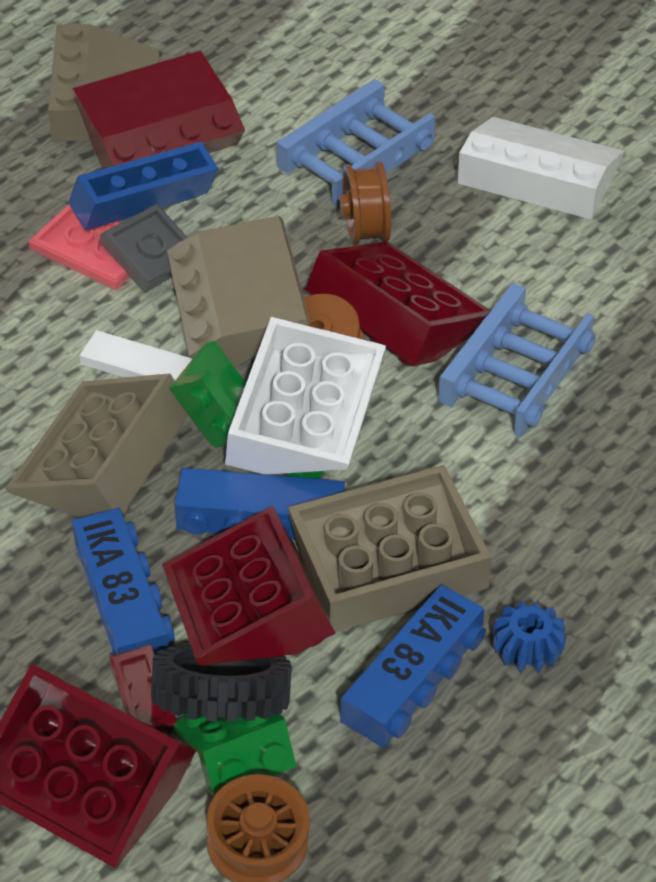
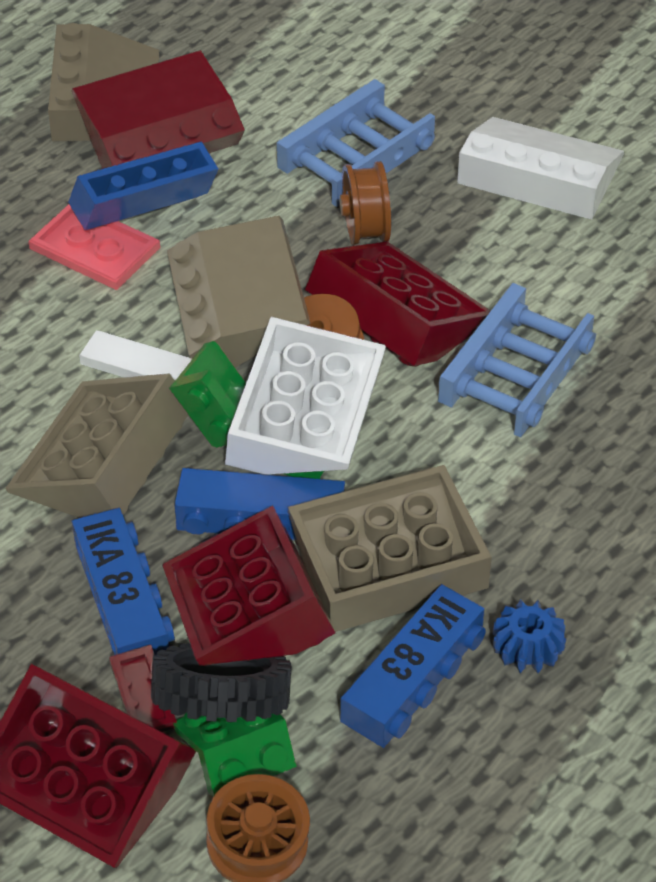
(142, 246): dark grey tile -> none

